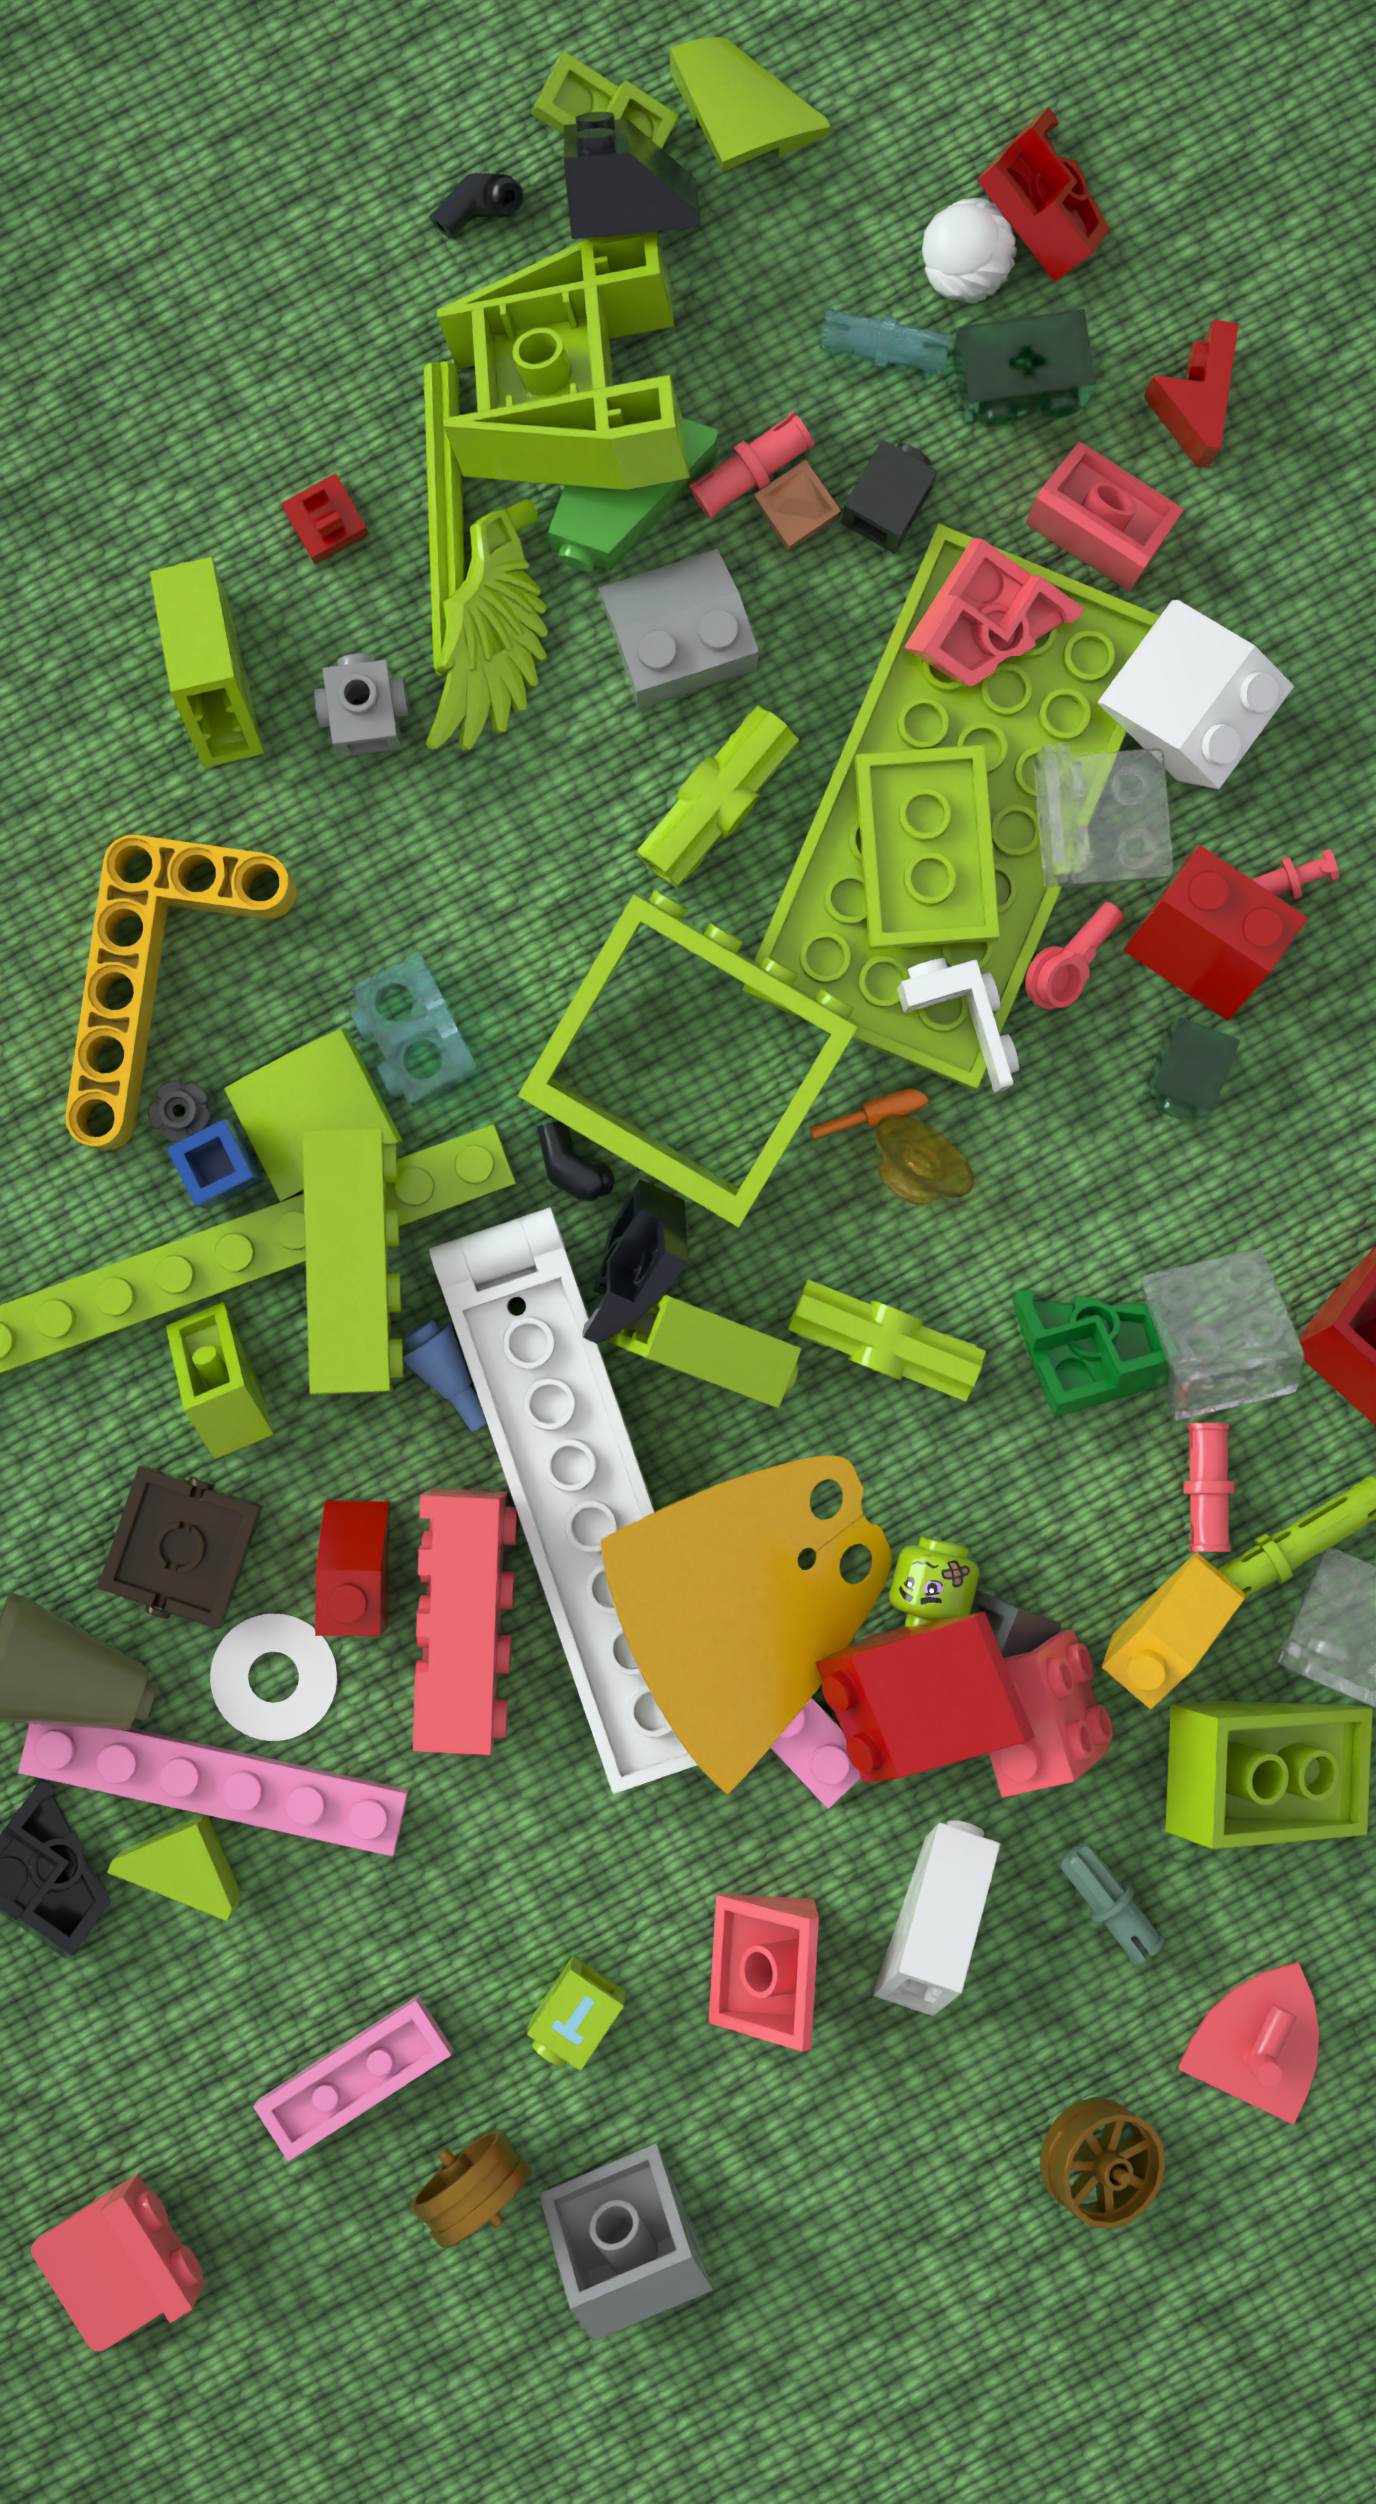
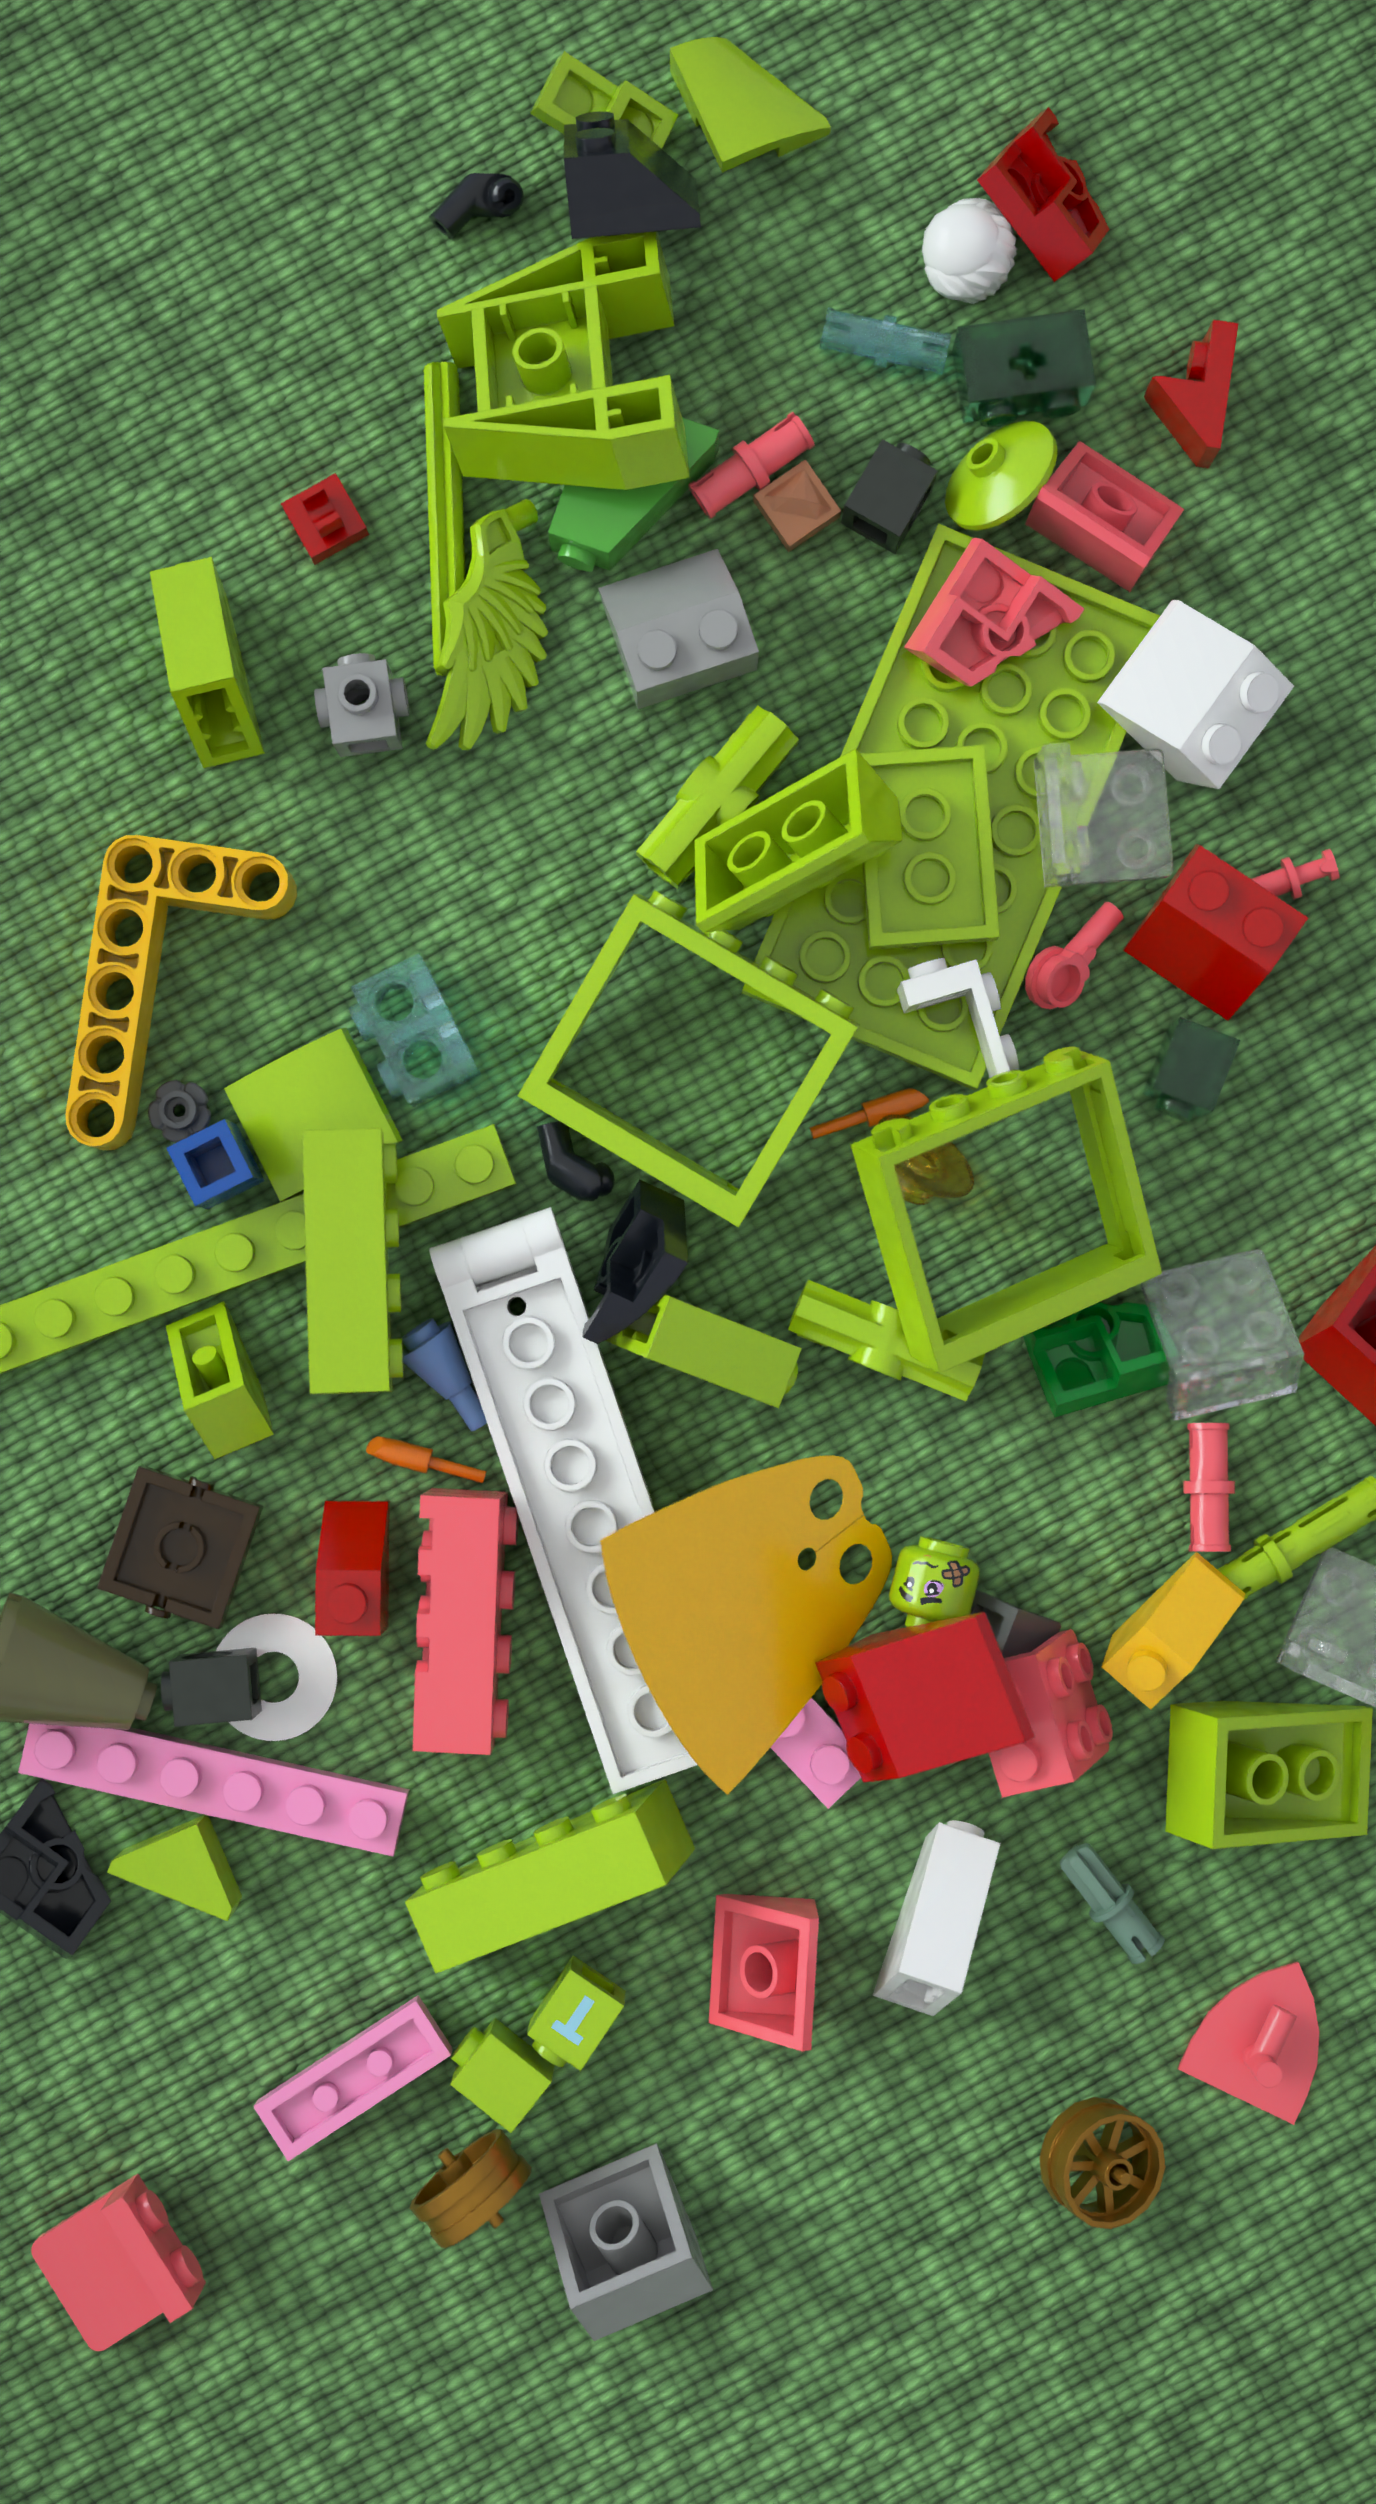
(212, 1687): none -> pearl dark grey brick
(419, 1458): none -> orange piece
(500, 2073): none -> lime brick
(550, 1878): none -> lime wedge
(793, 843): none -> lime slope
(1001, 475): none -> lime dish
(1045, 1297): none -> lime window

